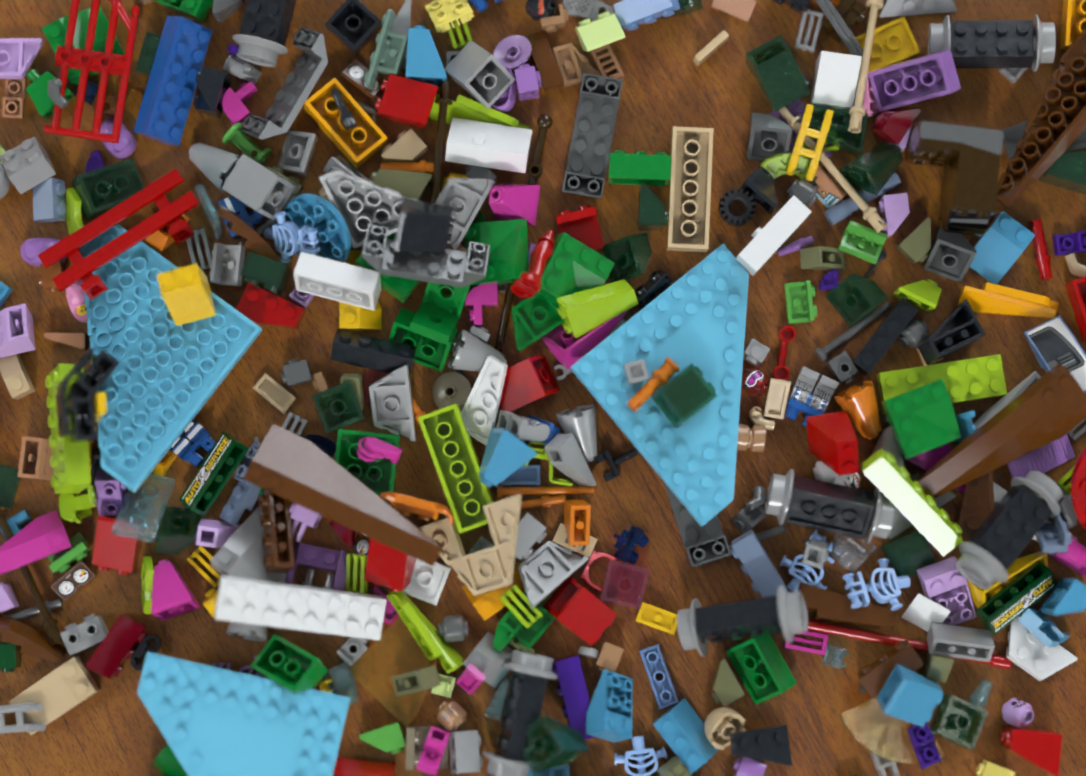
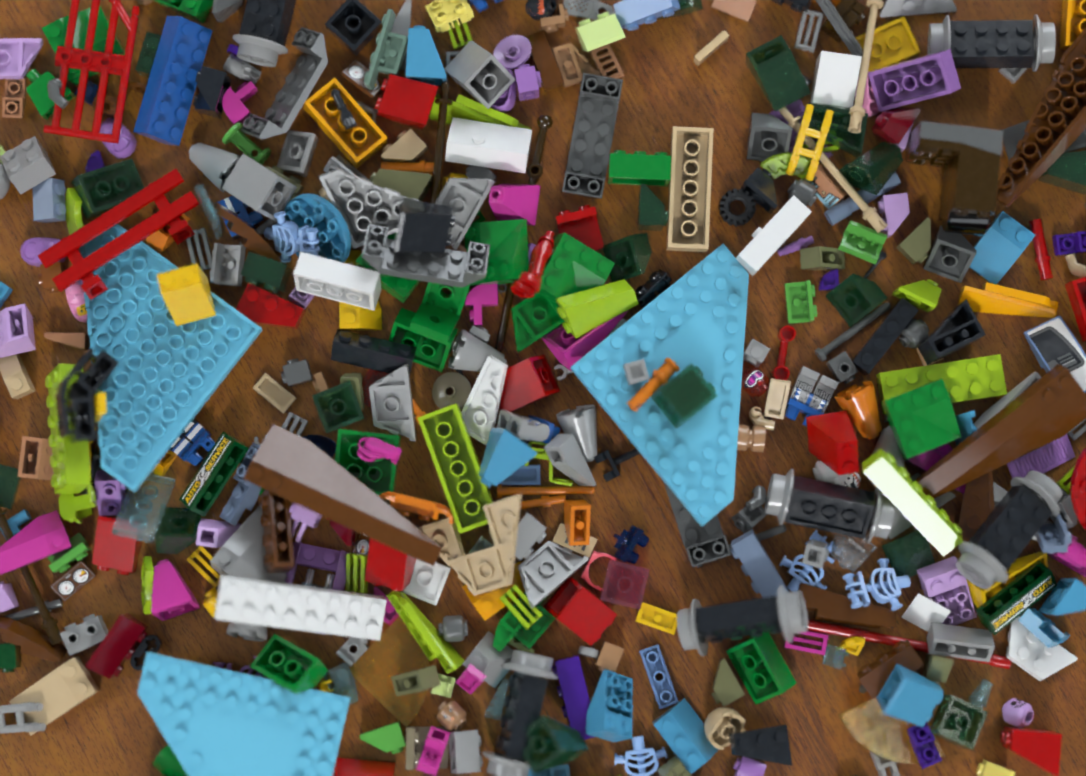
(853, 645): none -> yellow tile

